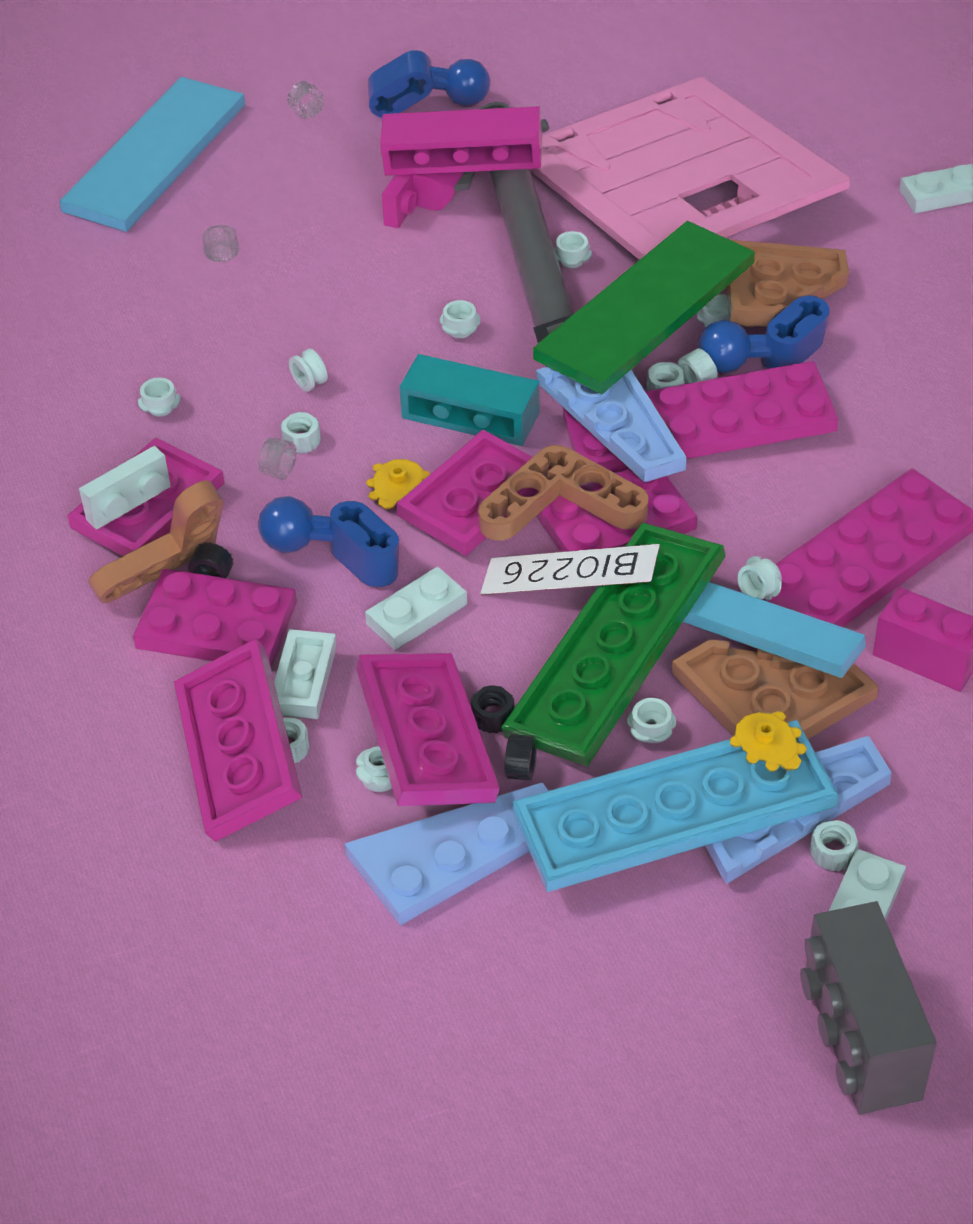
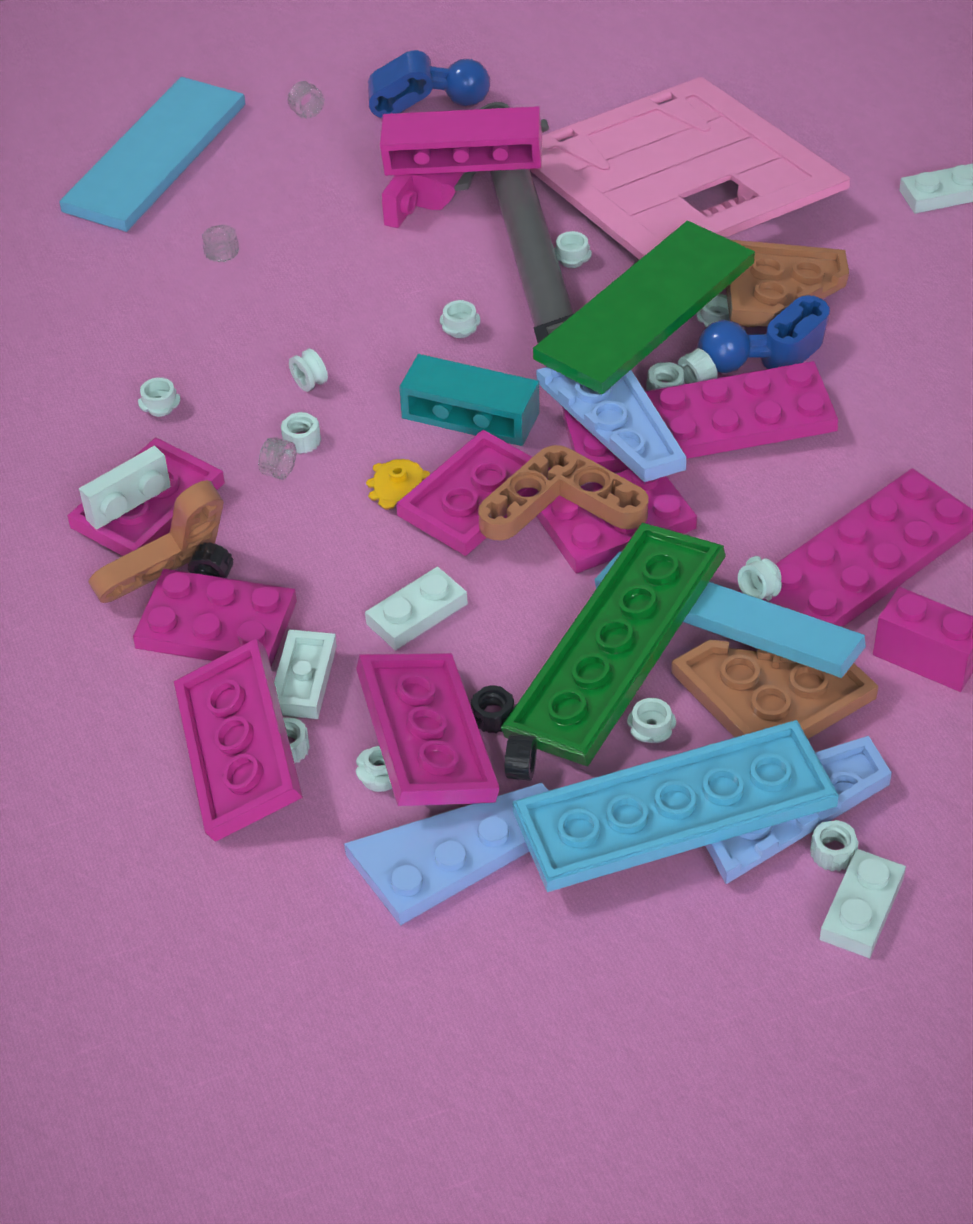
(354, 532): blue beam -> none
(570, 569): white sticker -> none
(769, 740): yellow piece -> none
(867, 1008): dark grey brick -> none

